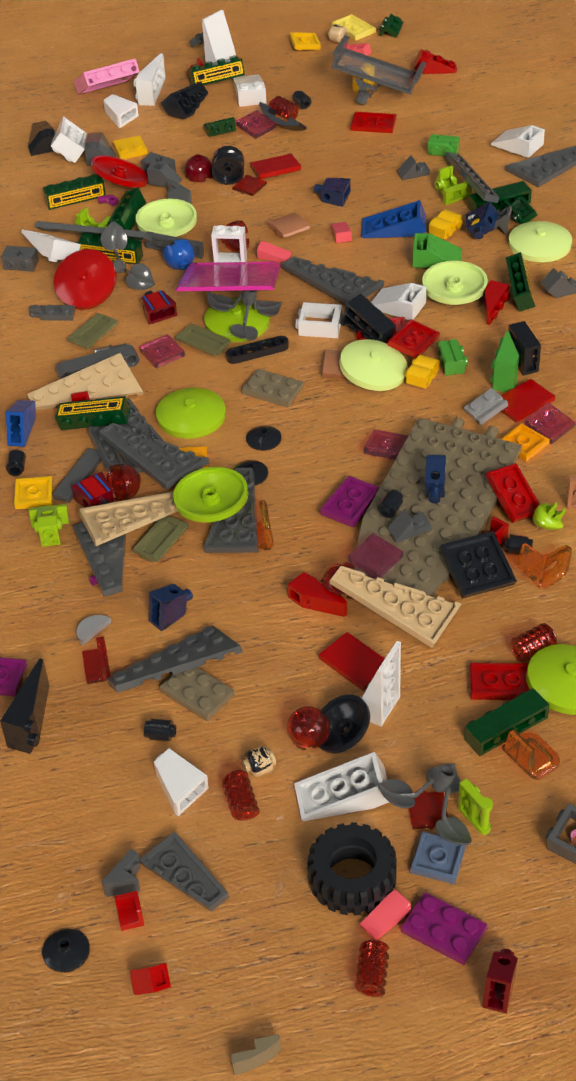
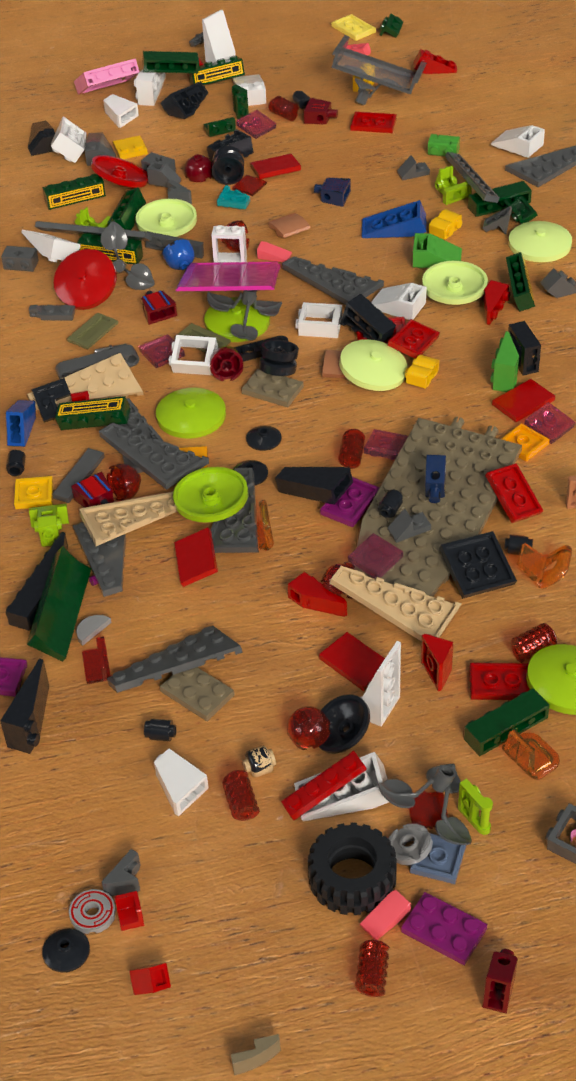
(25, 605): none -> black slope
(47, 395): none -> black plate
(59, 605): none -> dark green arch
(92, 923): none -> light grey tile
(107, 453): dark grey tile -> none
(109, 199): magenta arm -> none
(160, 538): olive piece -> none
(167, 605): dark blue torso -> none
(170, 62): none -> dark green brick
(183, 870): dark grey wing -> none
(192, 367): none -> white window
(195, 557): none -> red tile
(226, 363): none -> dark red cylinder
(233, 199): none -> teal wing
(238, 139): none -> black wedge
(240, 101): none -> dark green bracket
(278, 357): none -> black wheel
(291, 124): black slope -> none
(305, 41): yellow plate -> none
(315, 483): none -> black slope
(319, 112): none -> dark red torso
(323, 785): none -> red plate
(336, 33): tan head -> none
(341, 232): coral slope -> none
(351, 448): none -> clear red piece
(418, 850): none -> light grey tile
(437, 659): none -> red slope
(452, 357): bright green brick -> none
(481, 220): dark blue torso -> none
(486, 406): light grey plate -> none
(500, 529): red panel -> none
(548, 517): lime piece -> none

